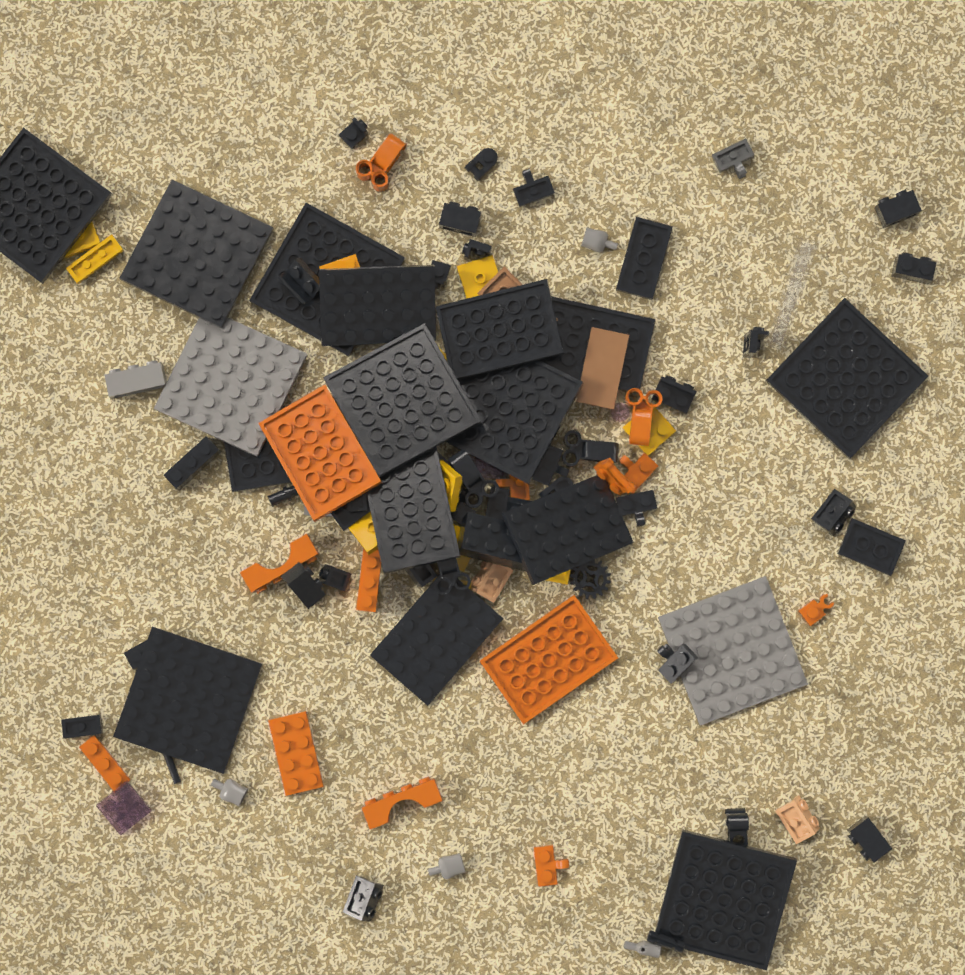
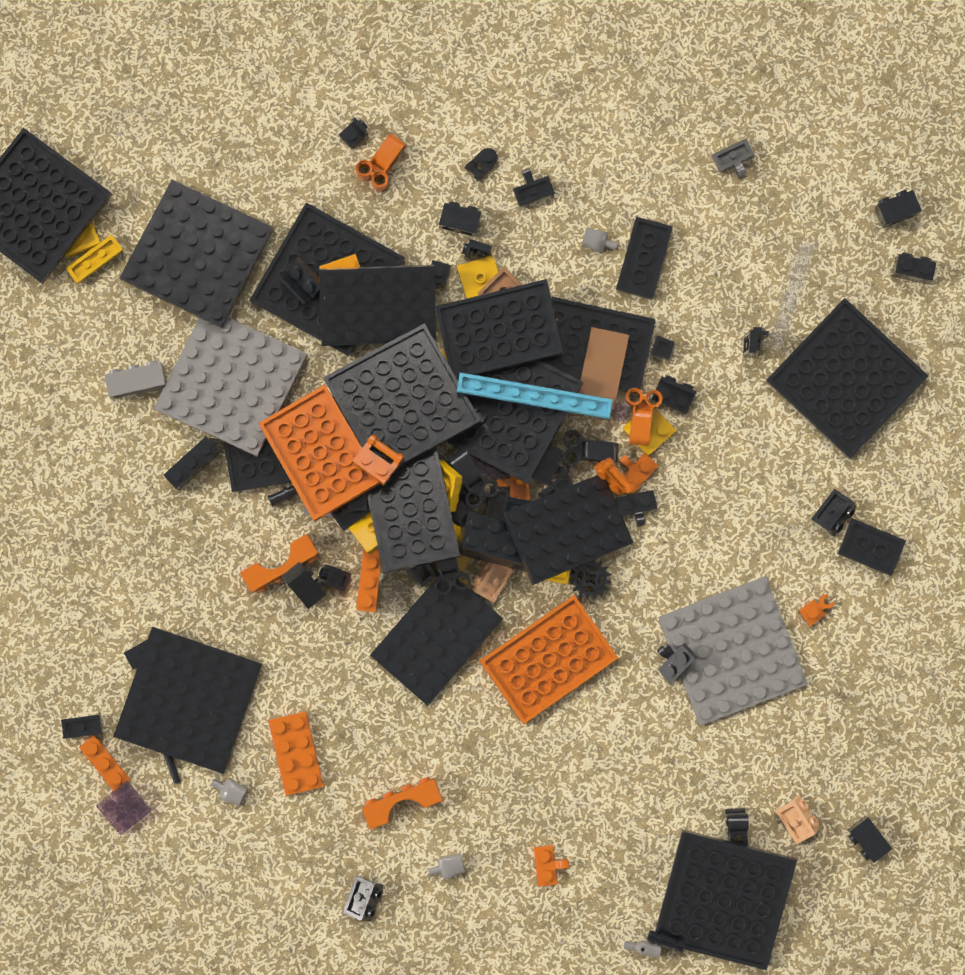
(375, 465): none -> orange plate
(534, 395): none -> medium azure tile
(662, 348): none -> black plate

